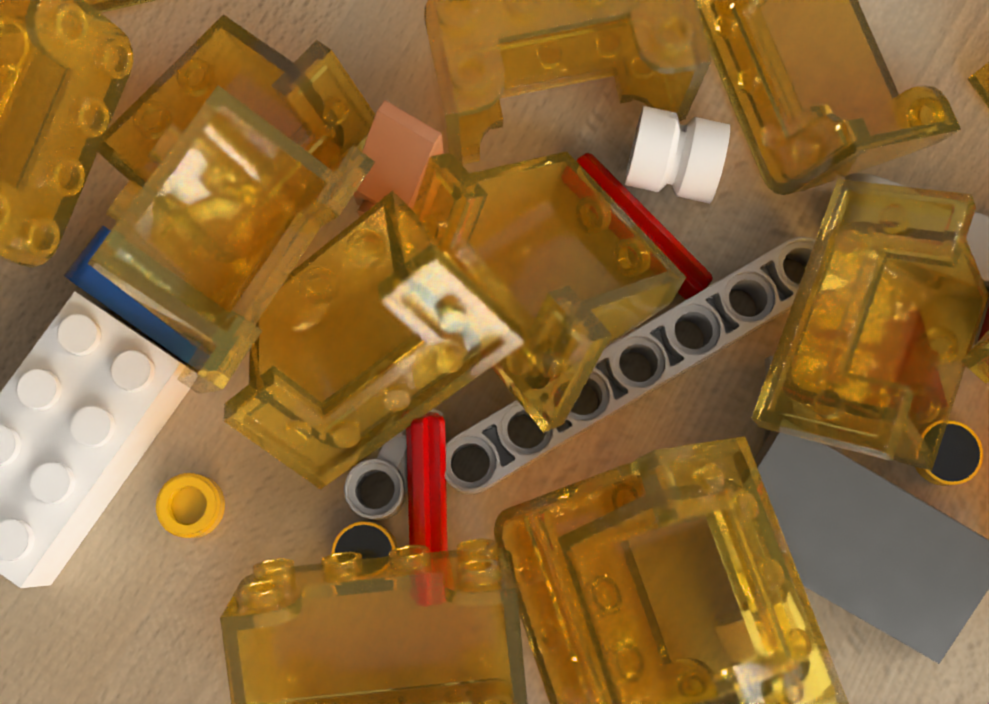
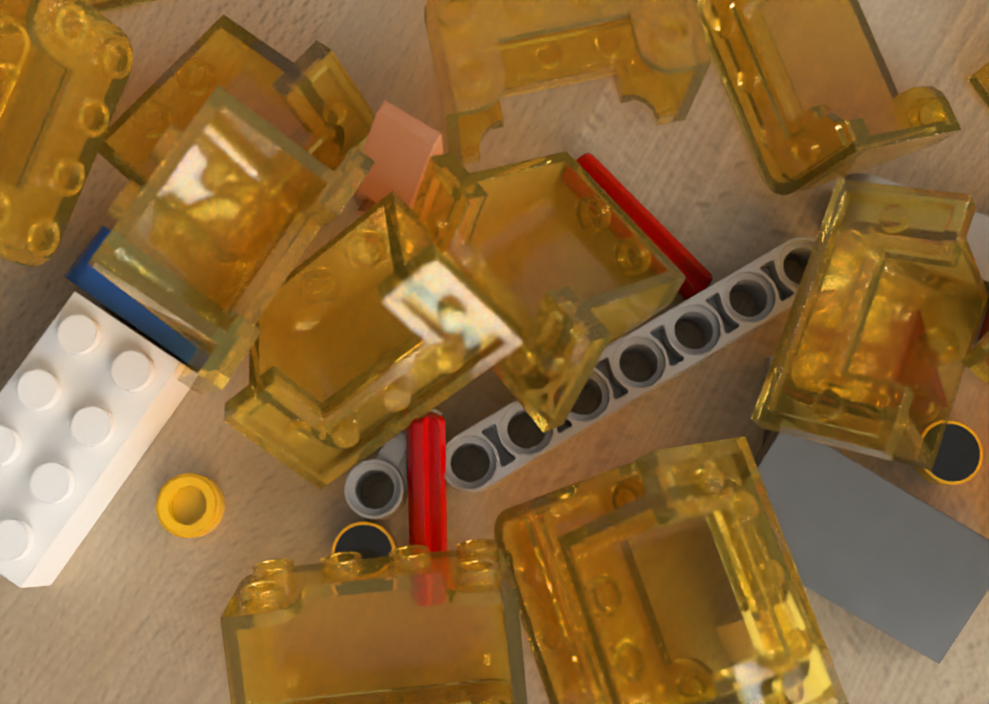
(677, 154): white wheel -> none

